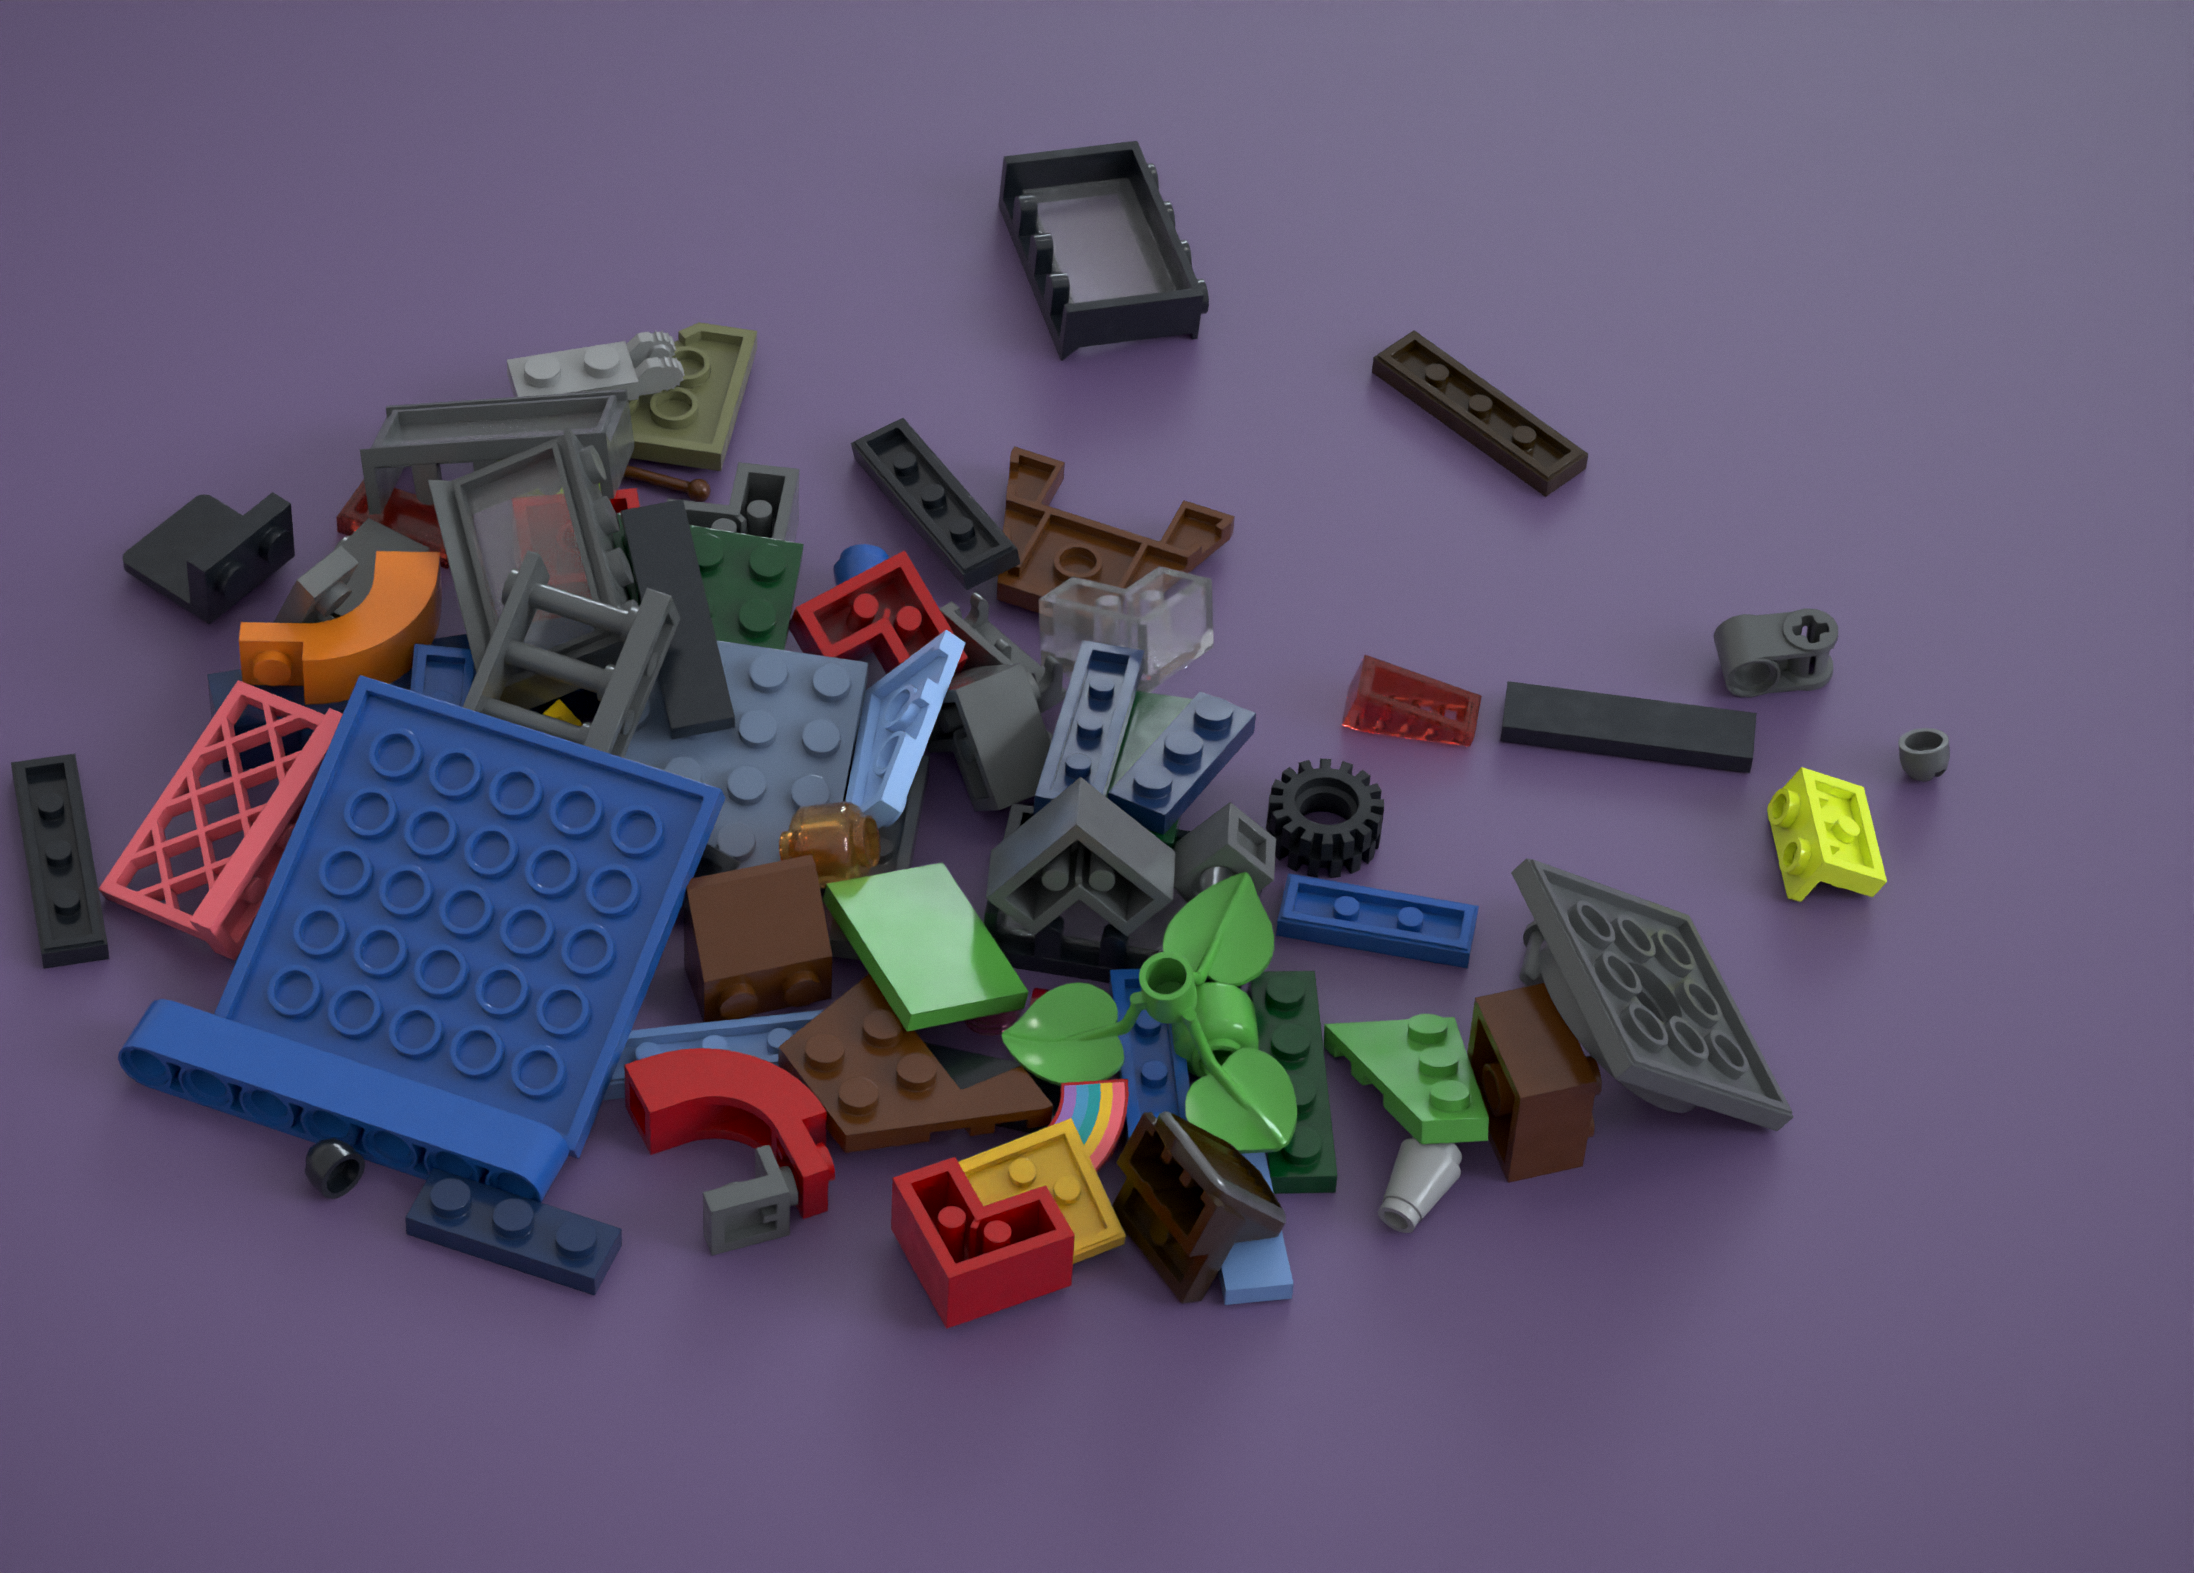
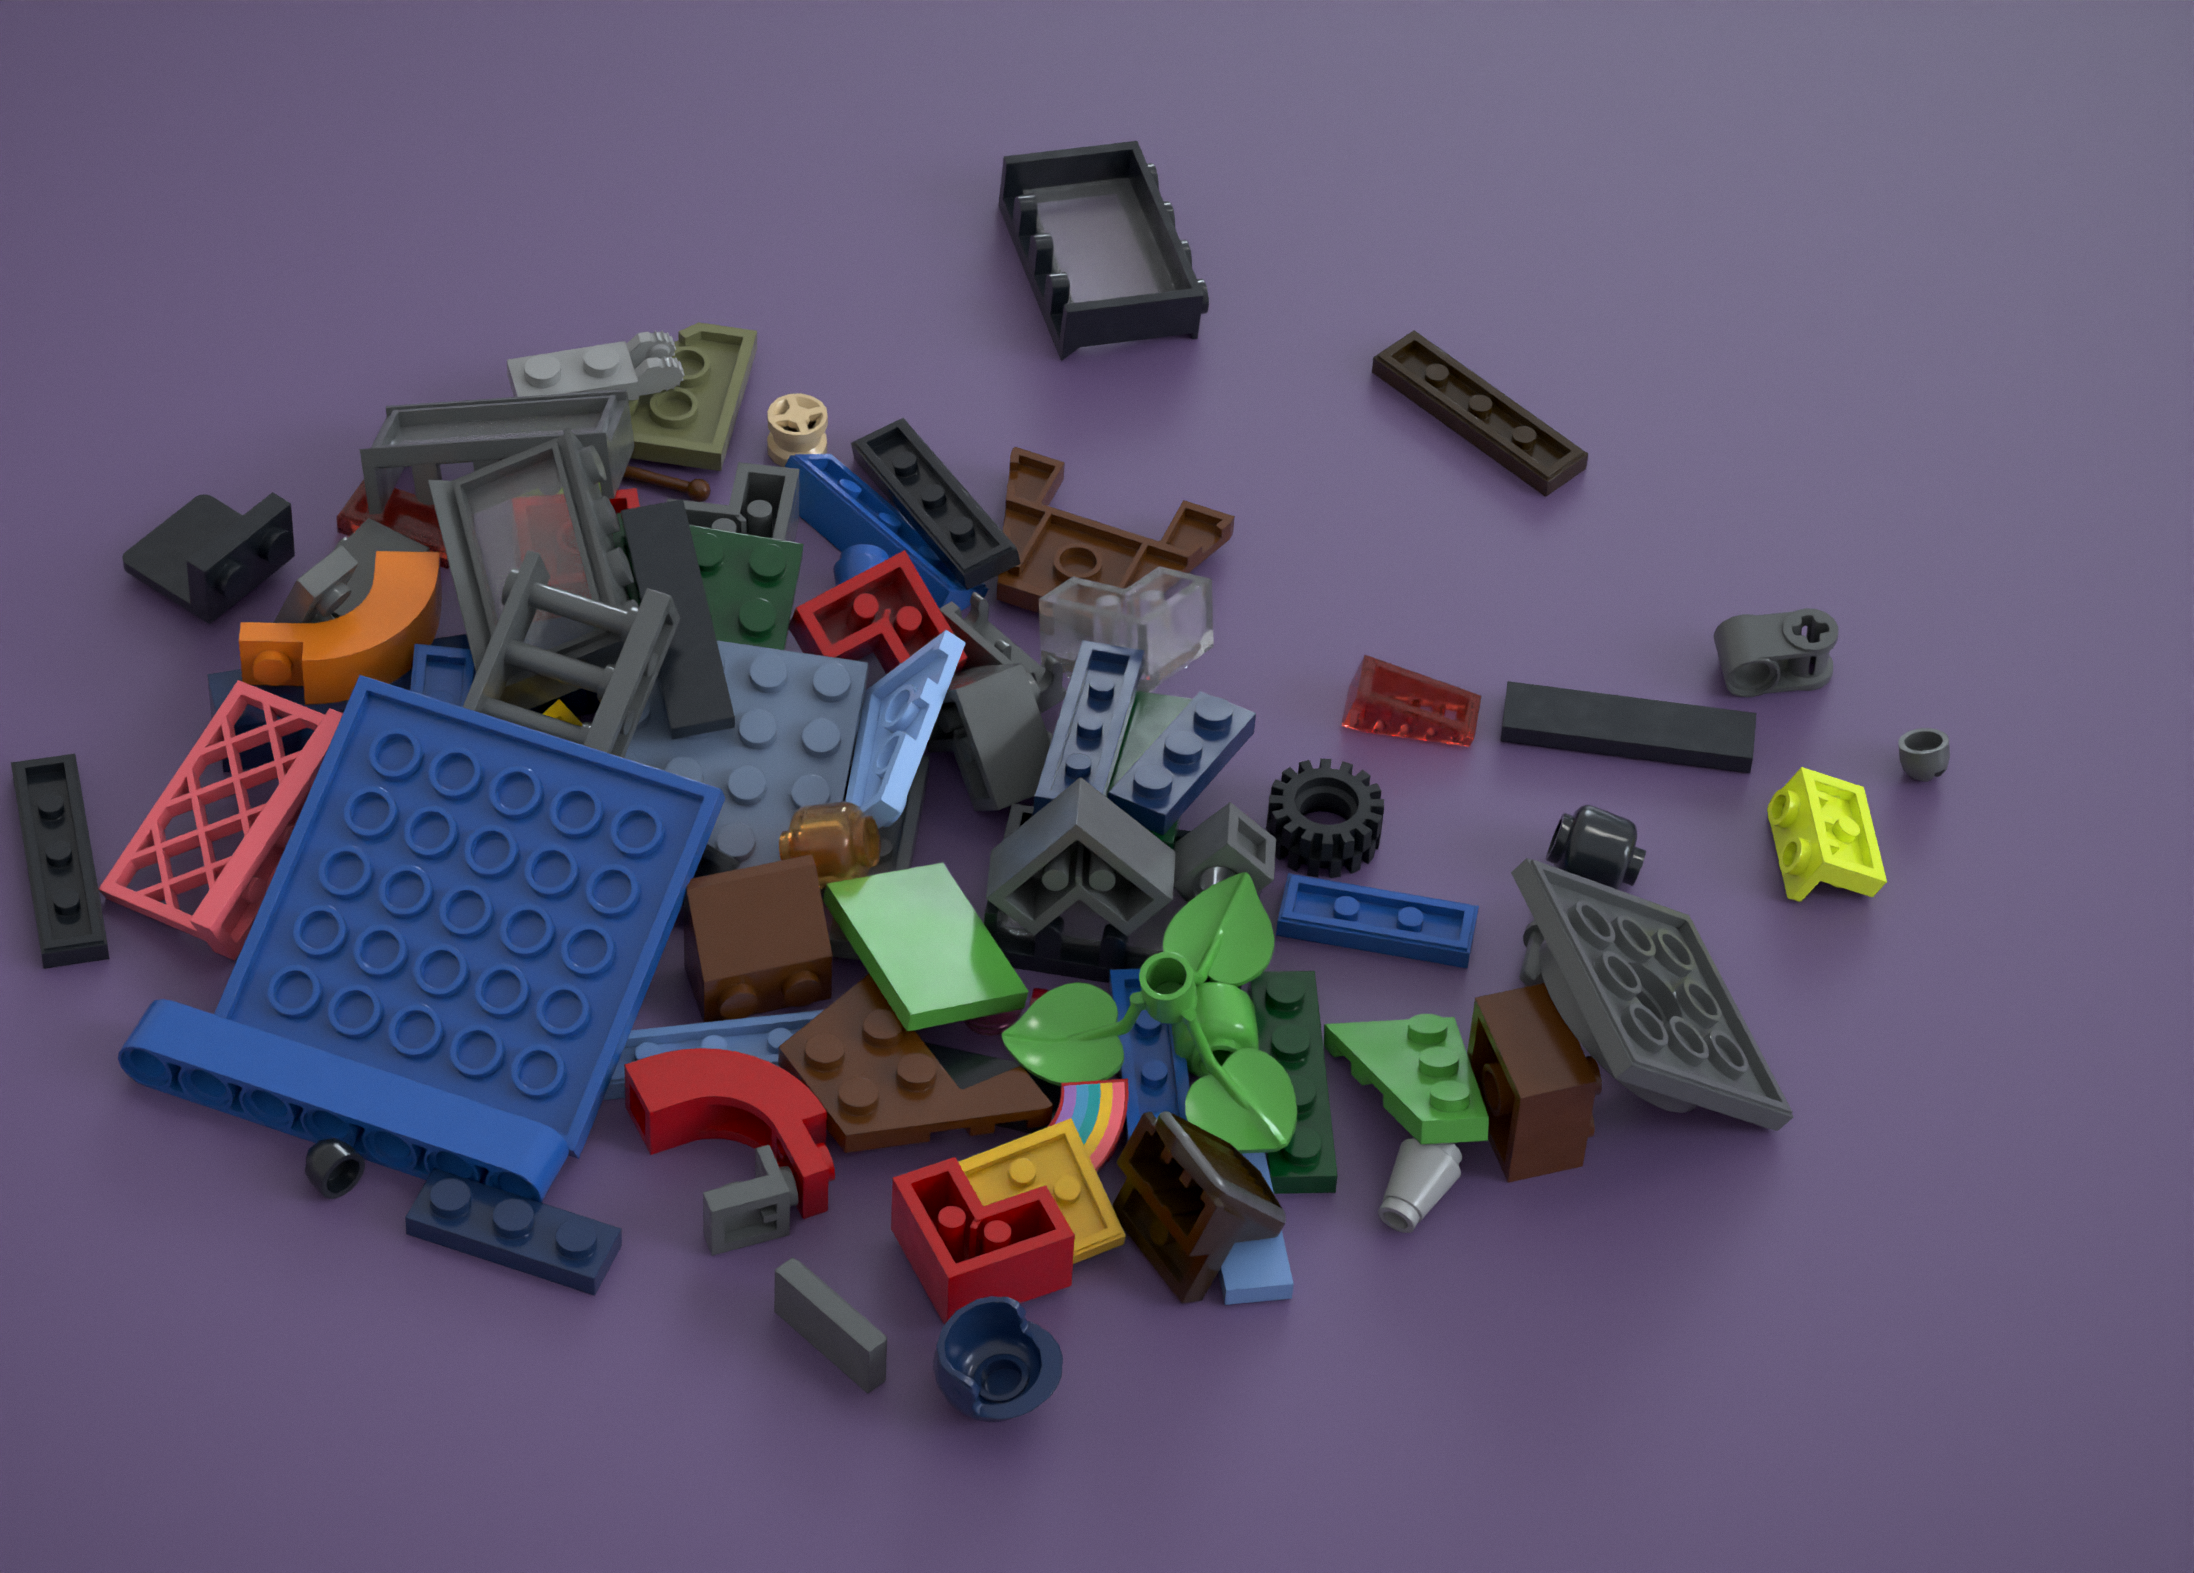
(796, 427): none -> tan wheel
(830, 1324): none -> dark grey tile
(854, 514): none -> blue slope
(996, 1361): none -> dark blue helmet
(1597, 847): none -> black head

